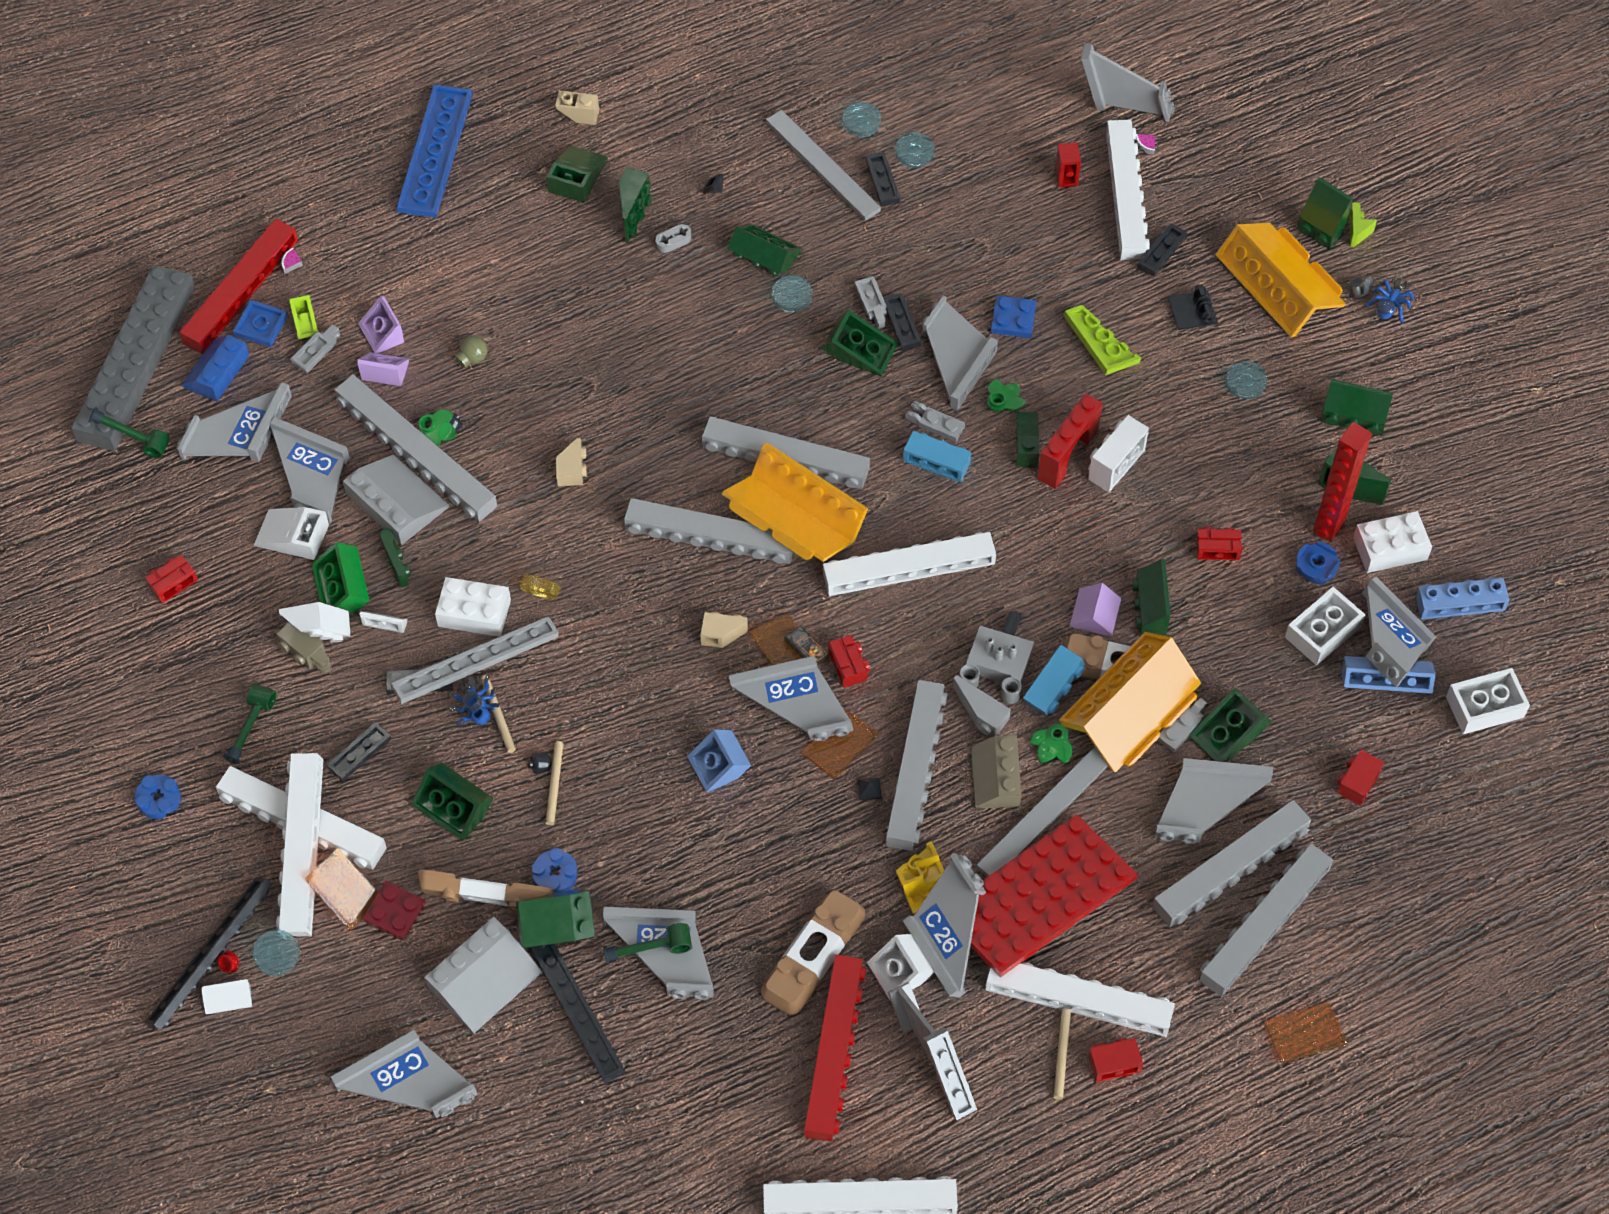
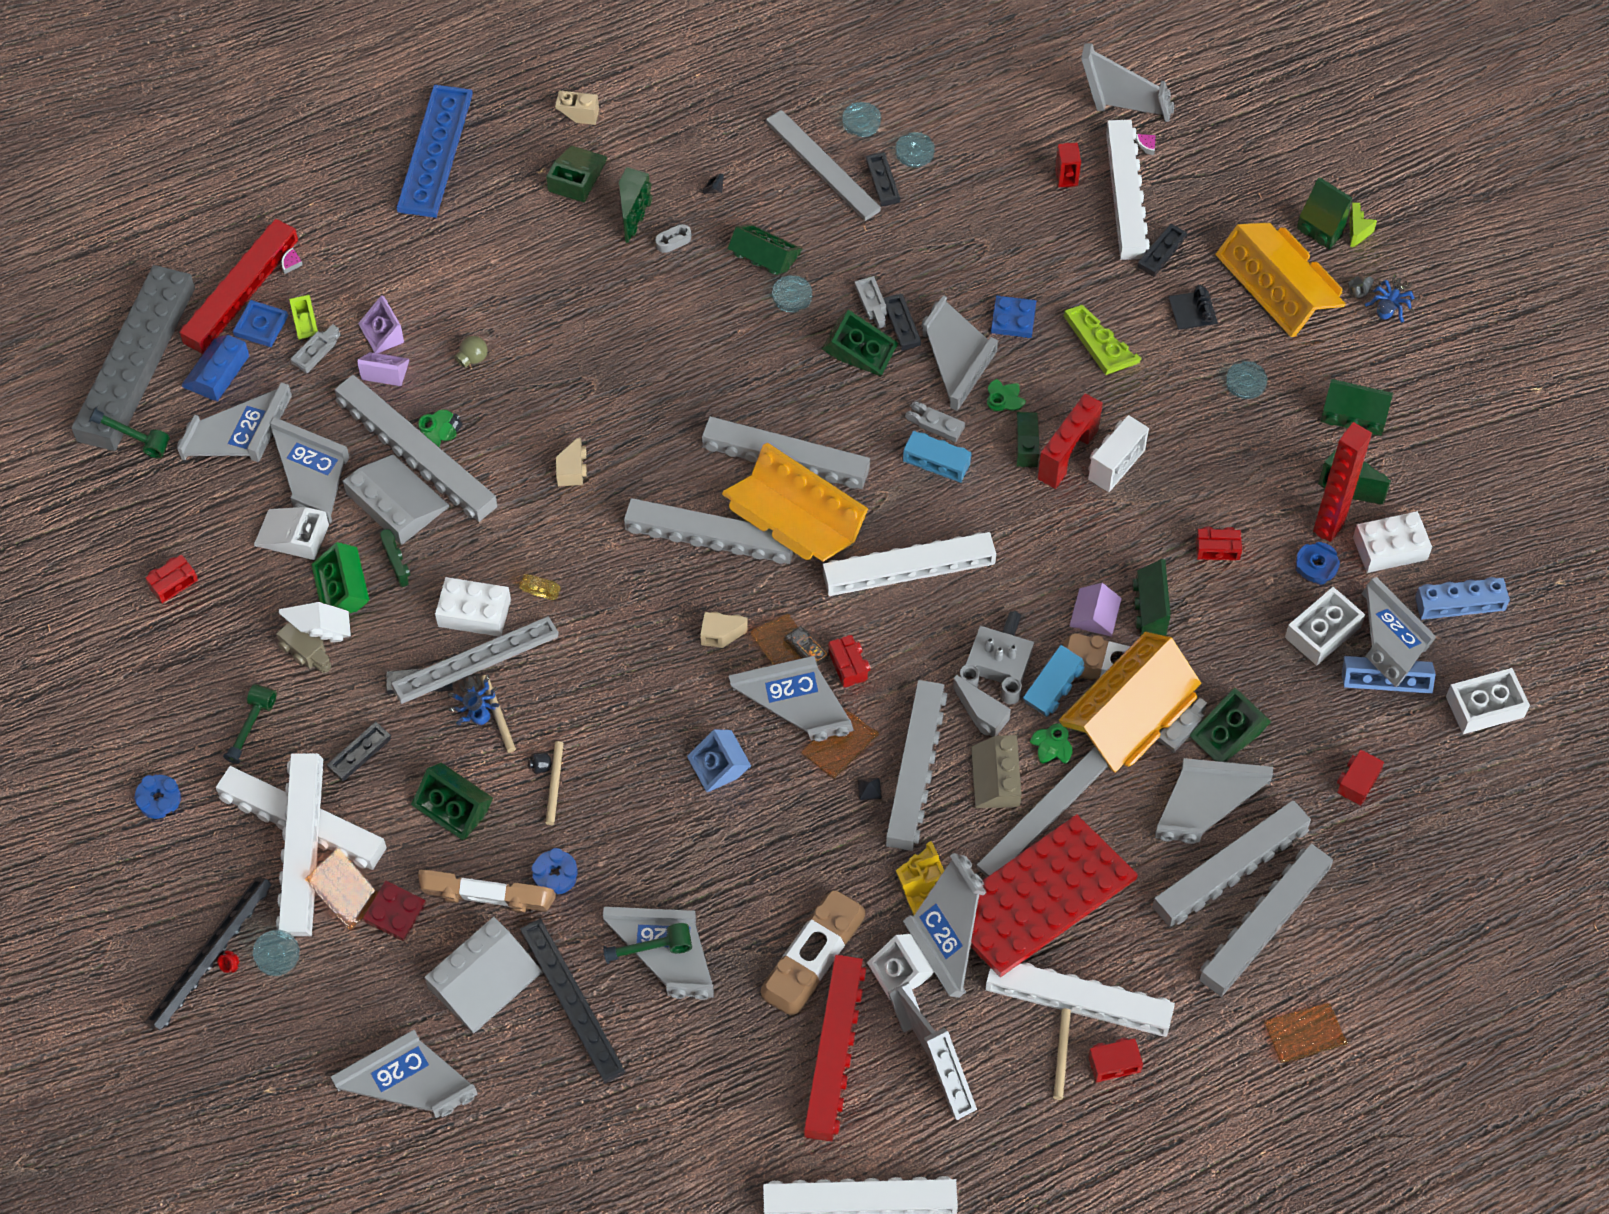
(227, 996): white slope -> none
(383, 621): white slope -> none
(555, 918): dark green slope -> none

